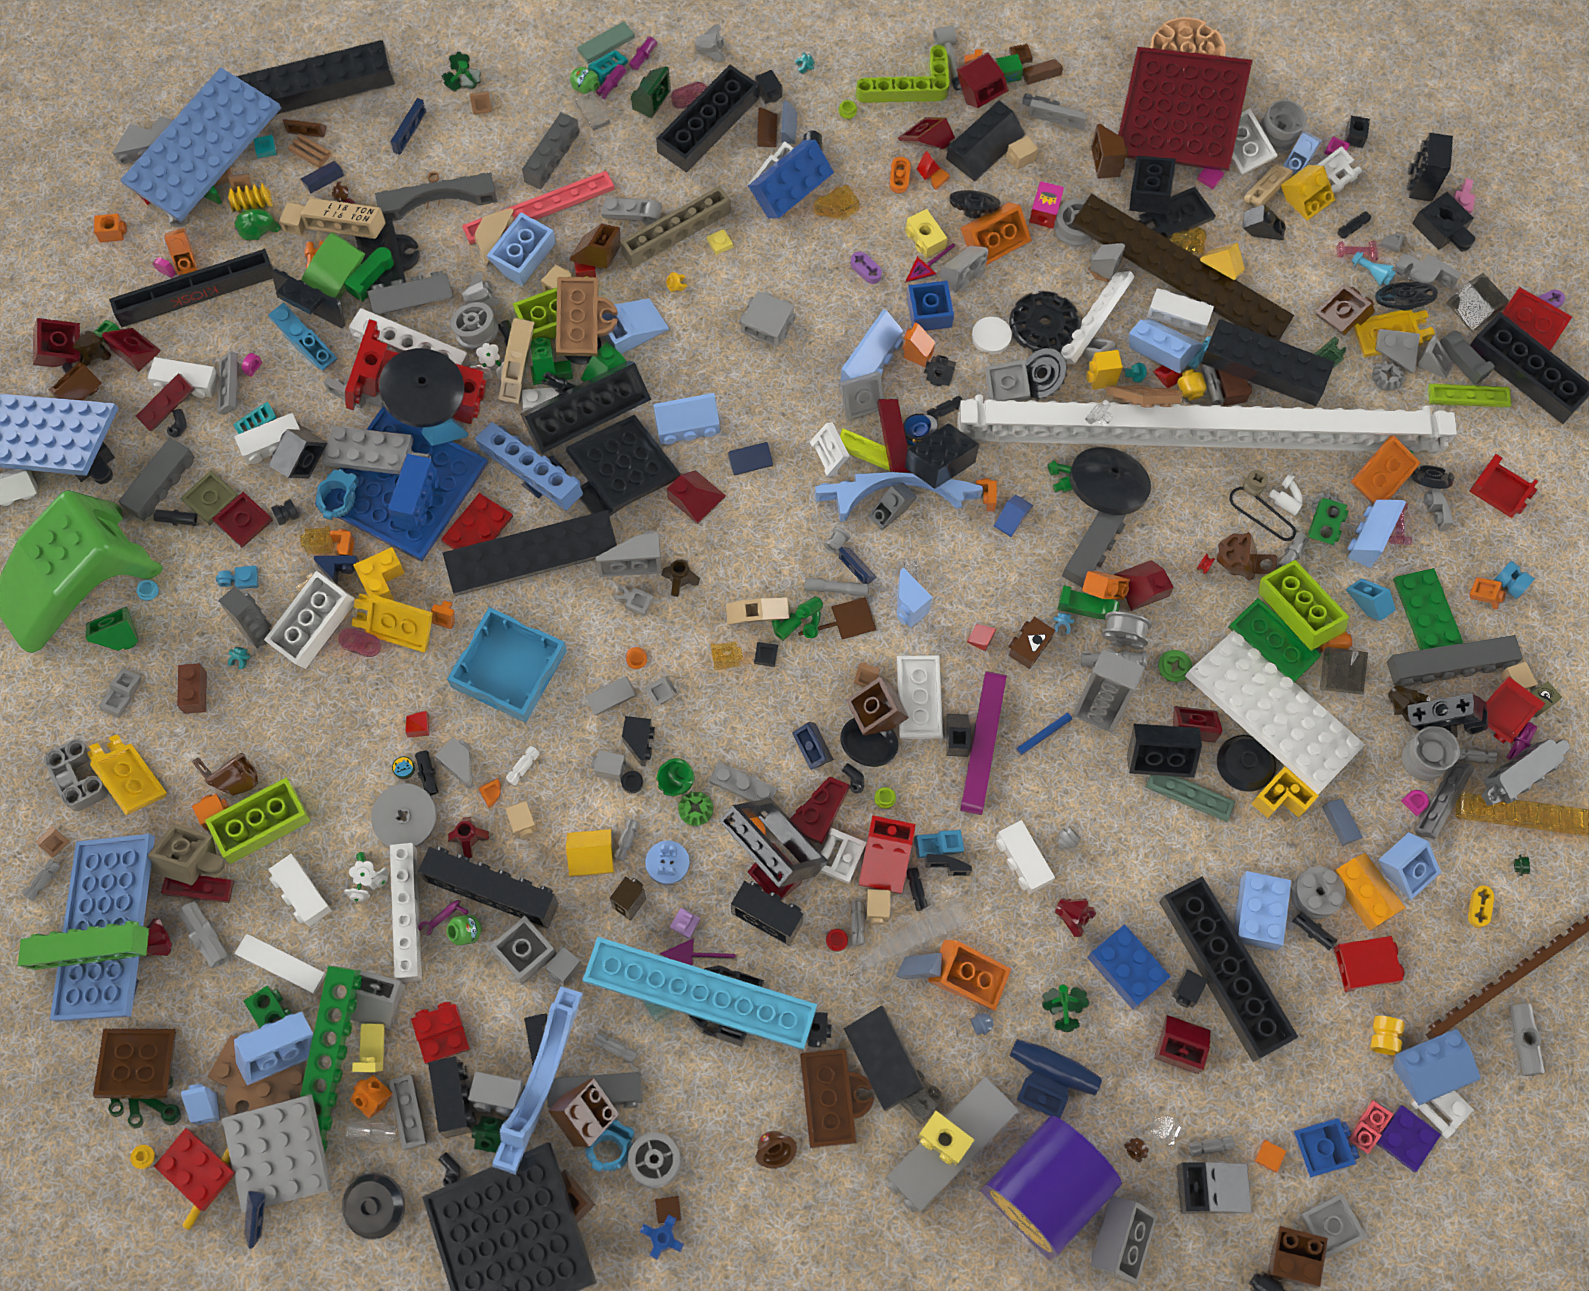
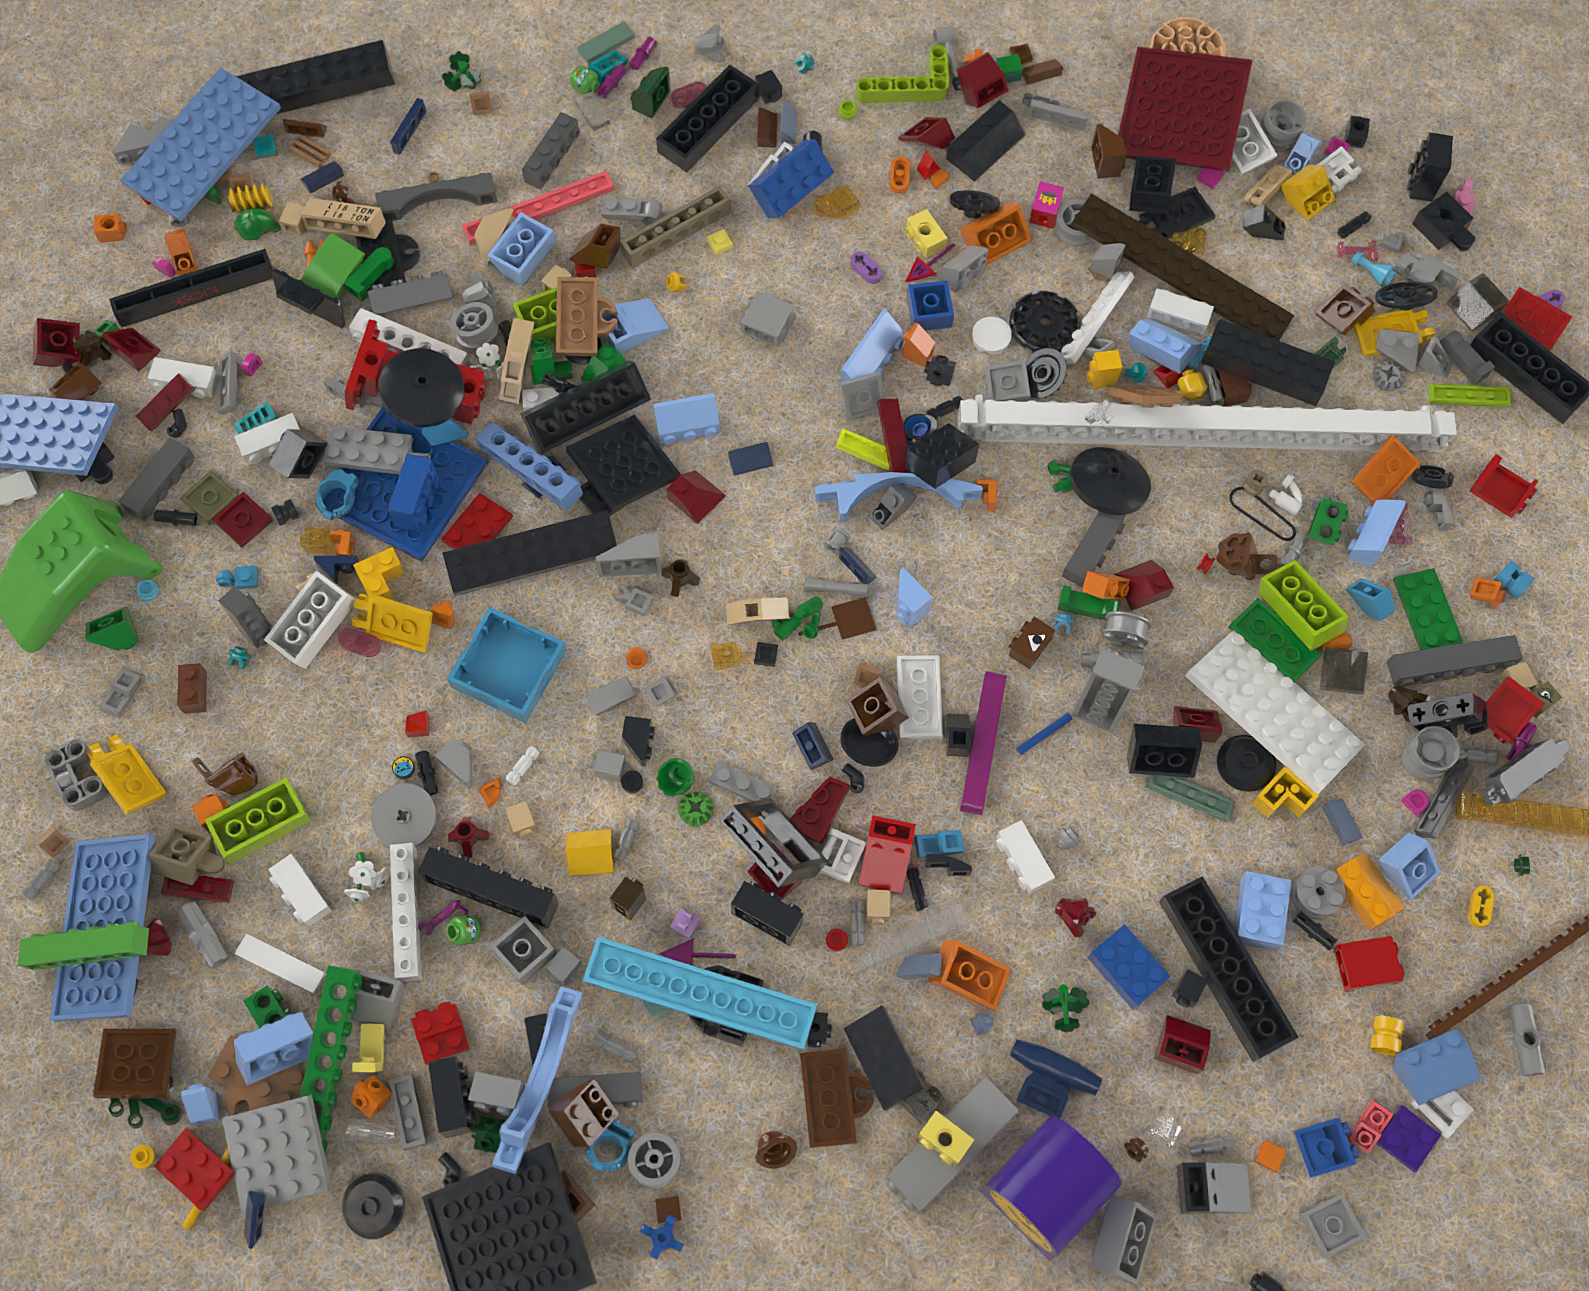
(302, 338): dark azure slope -> none
(667, 872): light blue plate -> none
(830, 449): white plate -> none
(885, 798): lime plate -> none
(981, 636): slope -> none
(1013, 515): blue slope -> none
(1022, 152): tan brick -> none
(1171, 657): bright green gear -> none
(1225, 260): yellow slope -> none
(1298, 1257): reddish brown slope -> none

